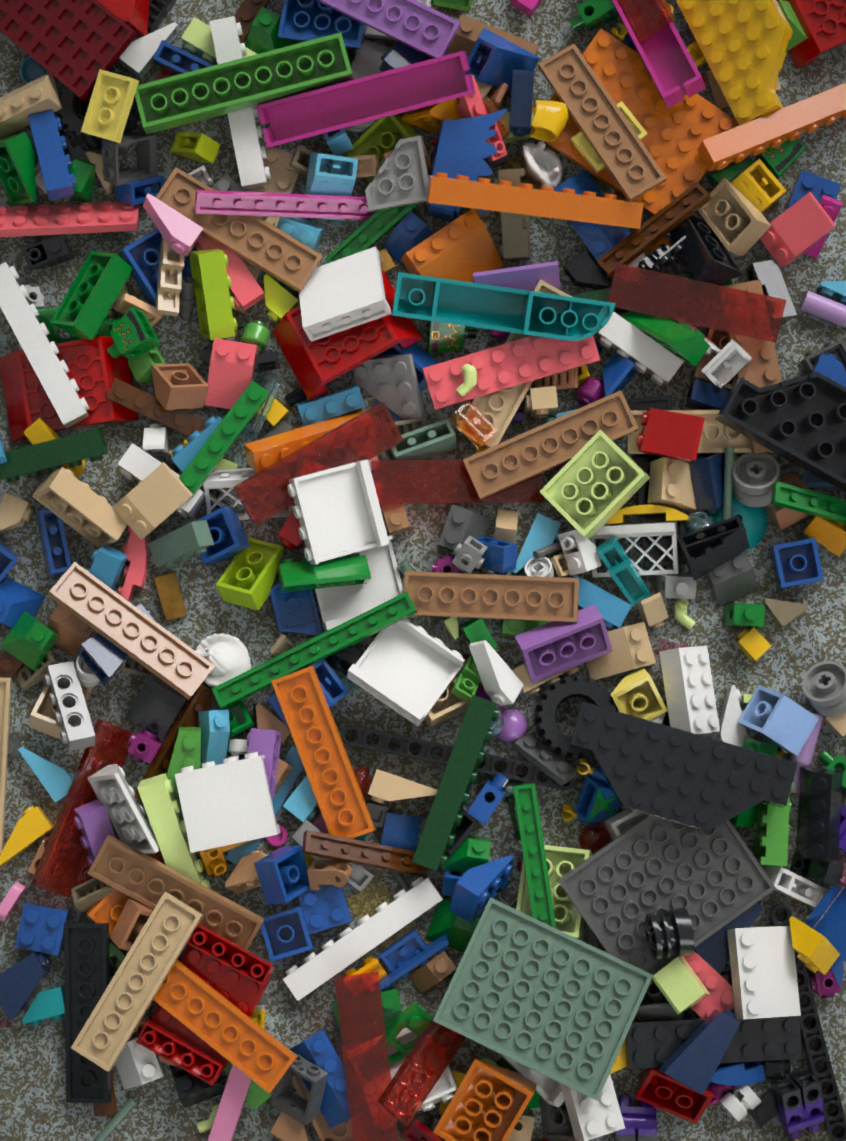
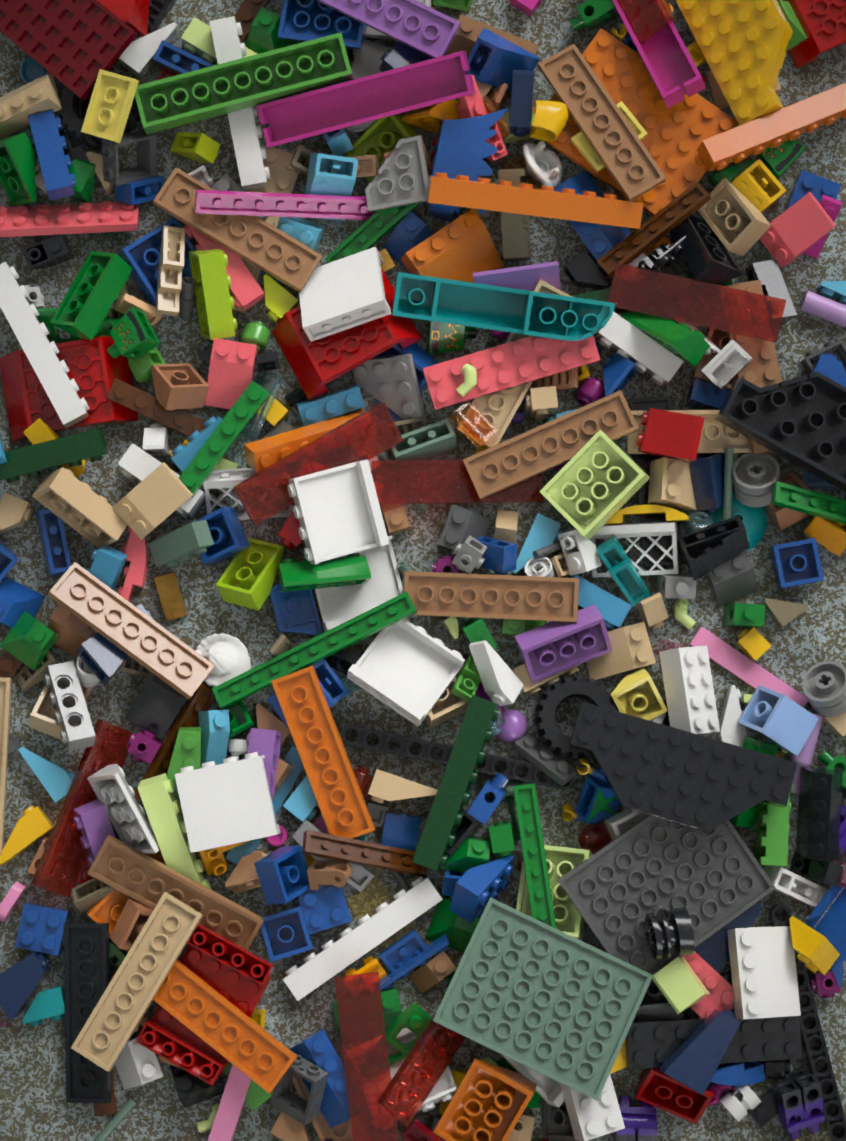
(174, 227): bright pink slope -> none
(502, 837): none -> green brick
(742, 666): none -> bright pink tile

